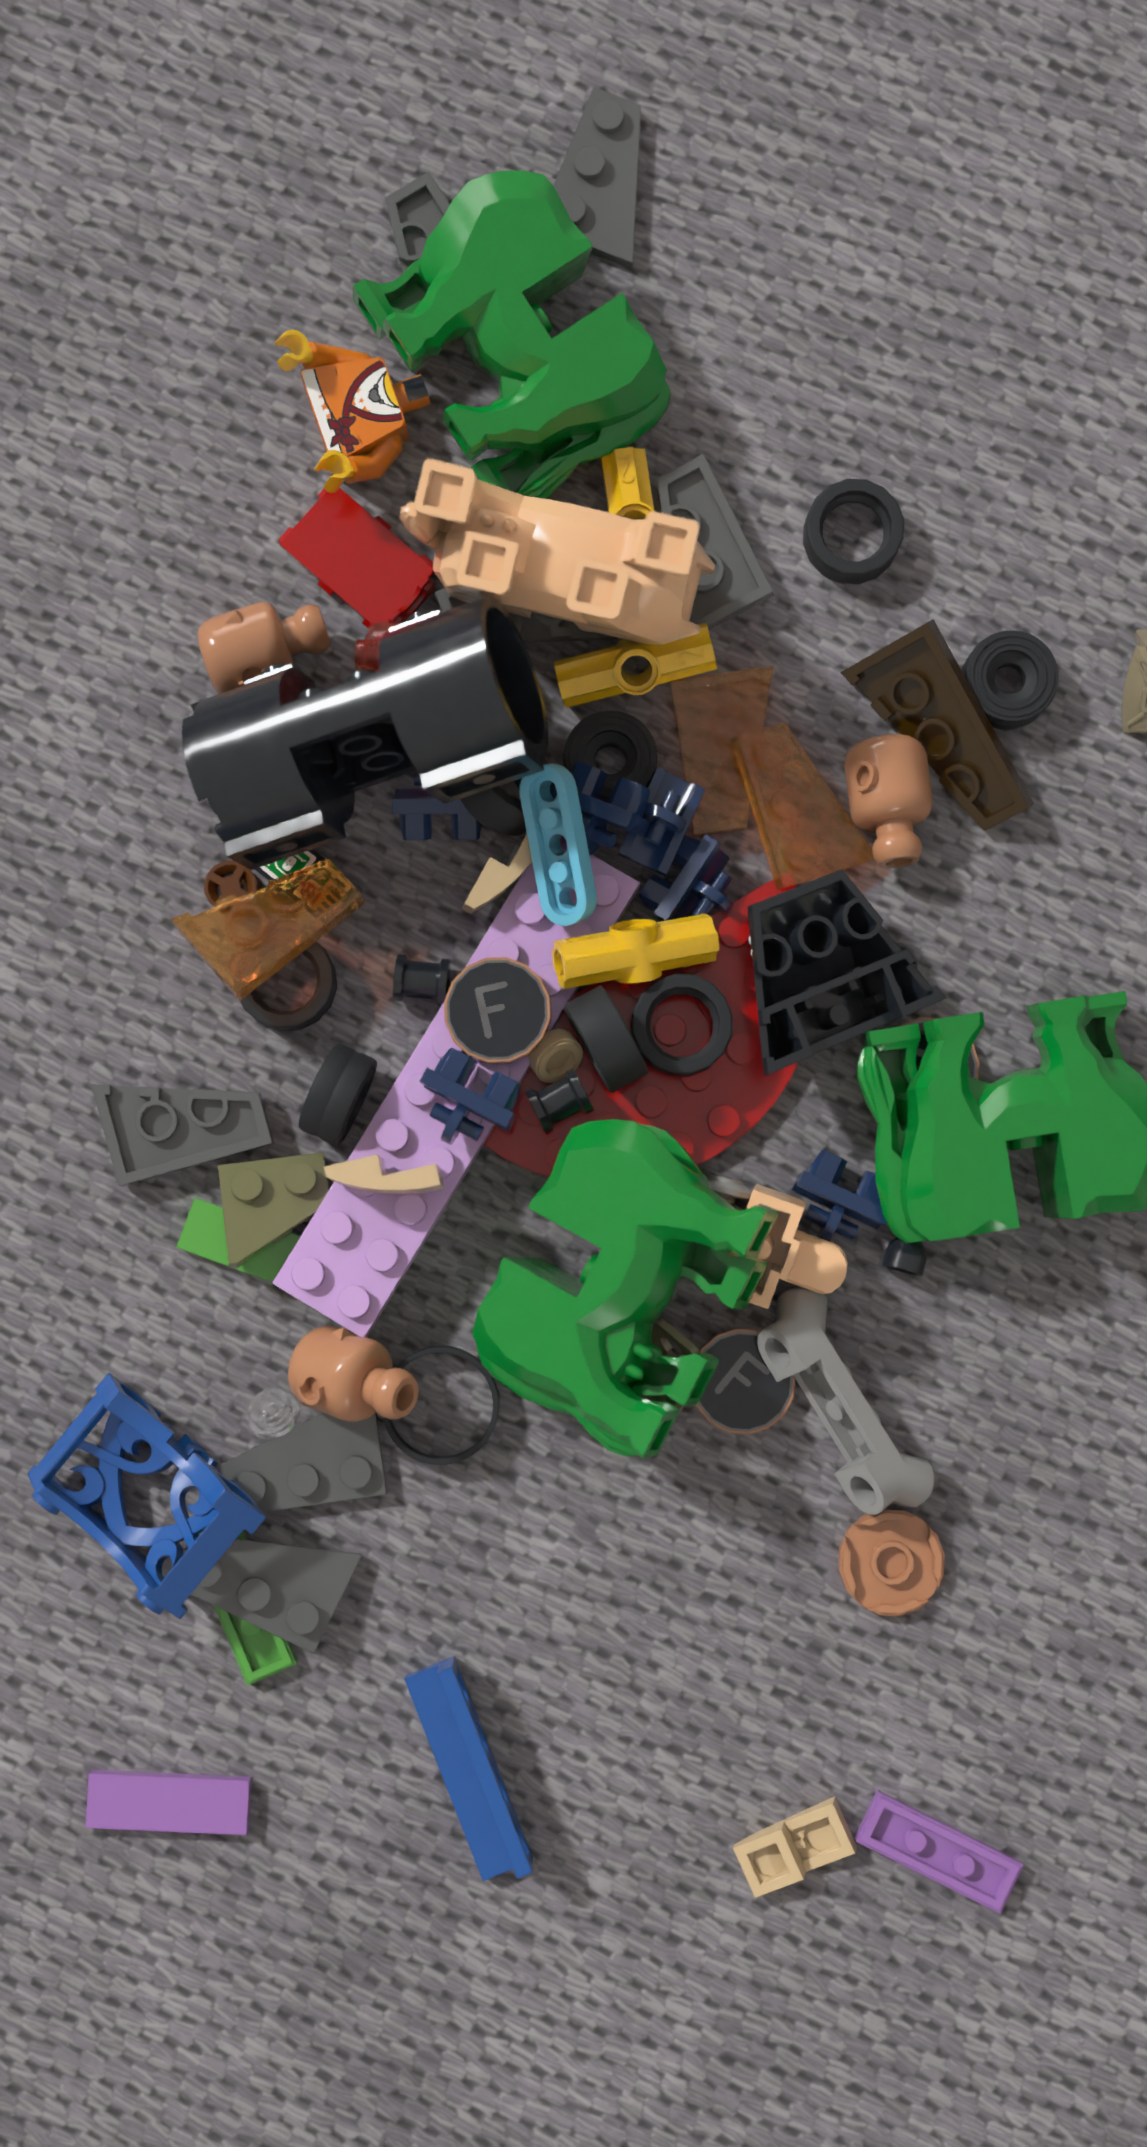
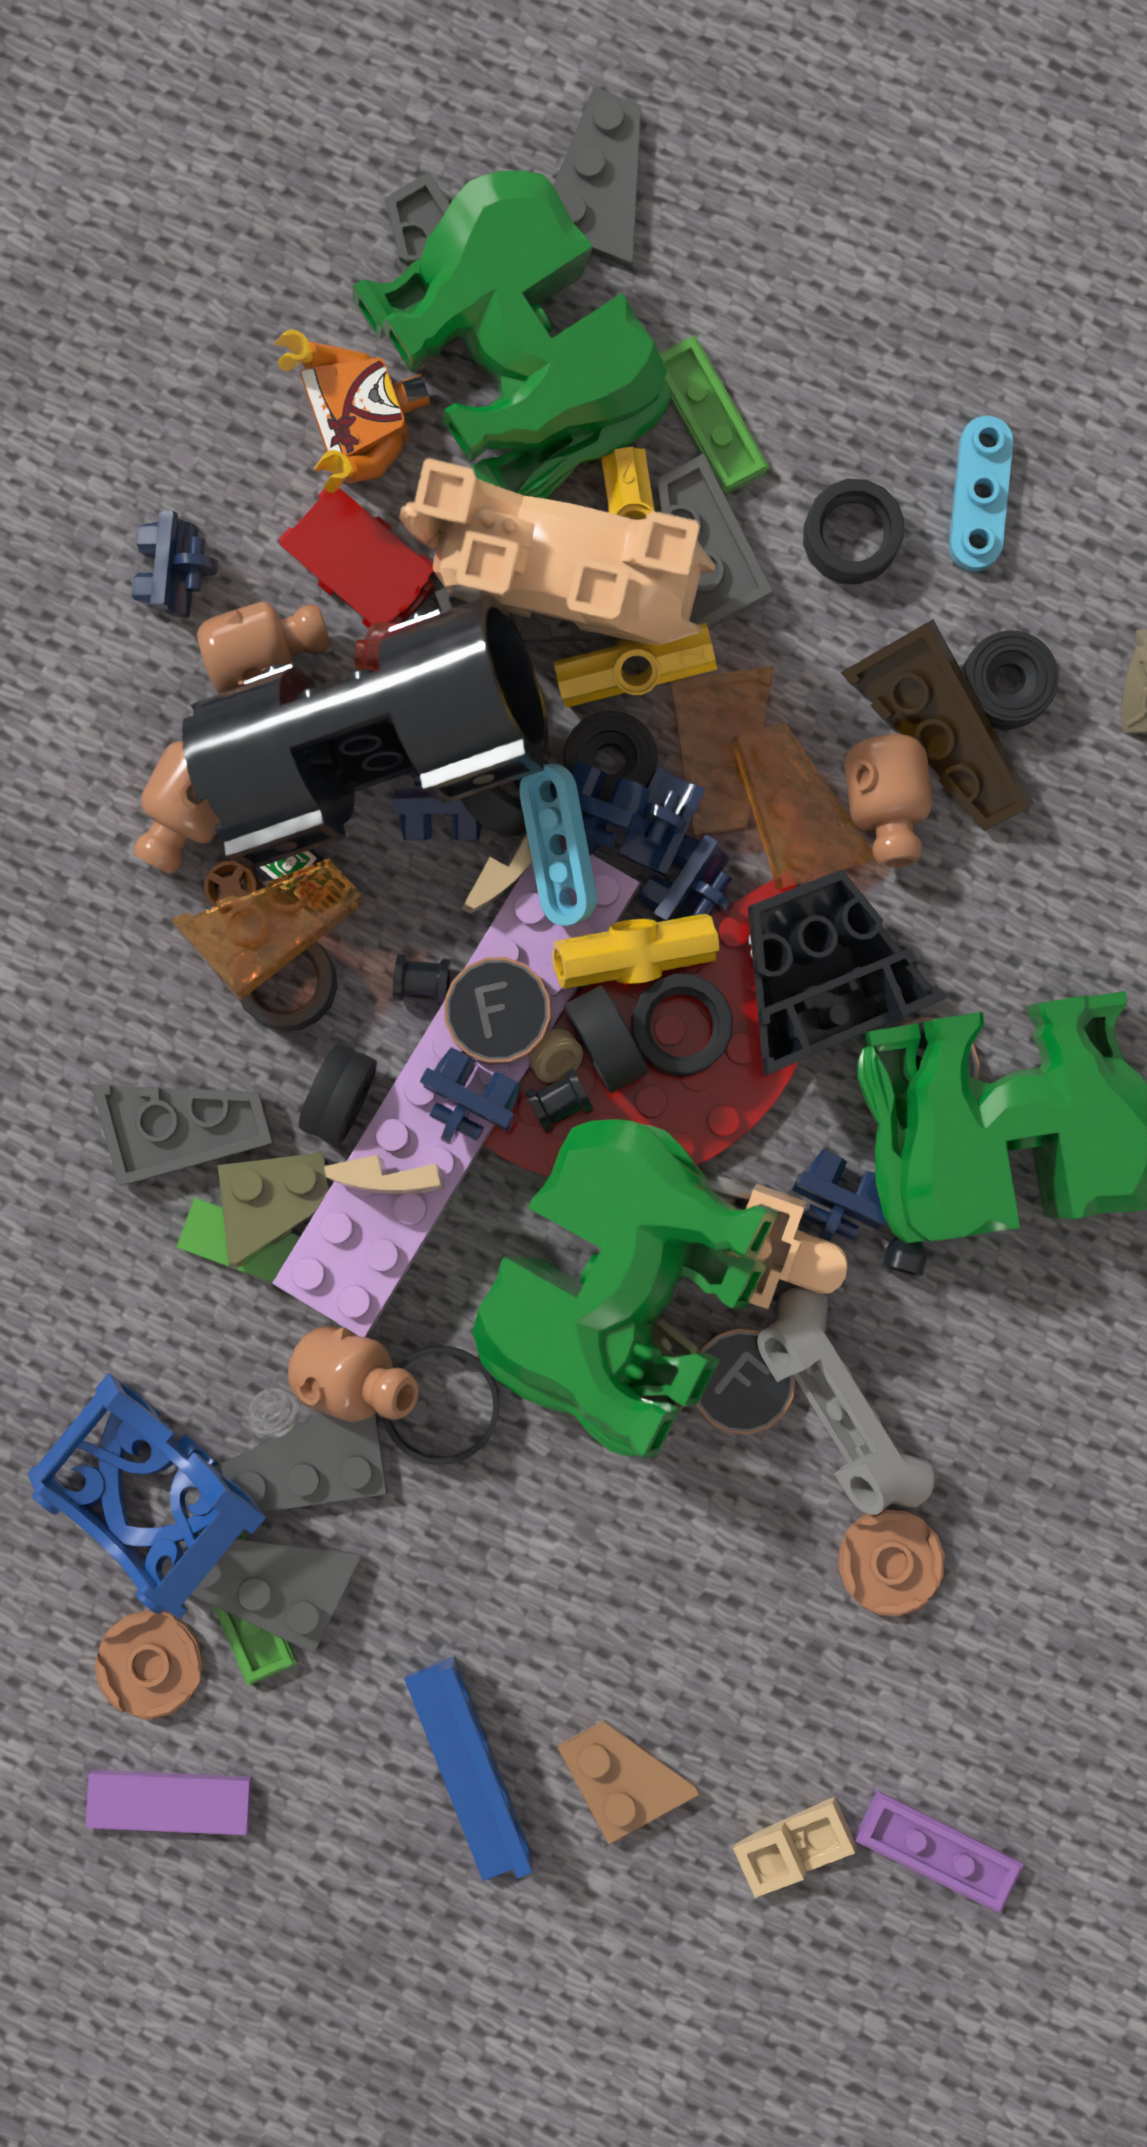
(155, 1648): none -> nougat tile
(175, 812): none -> nougat piece
(177, 564): none -> dark blue hips
(622, 1780): none -> medium nougat wing
(711, 416): none -> bright green tile
(975, 514): none -> medium azure plate

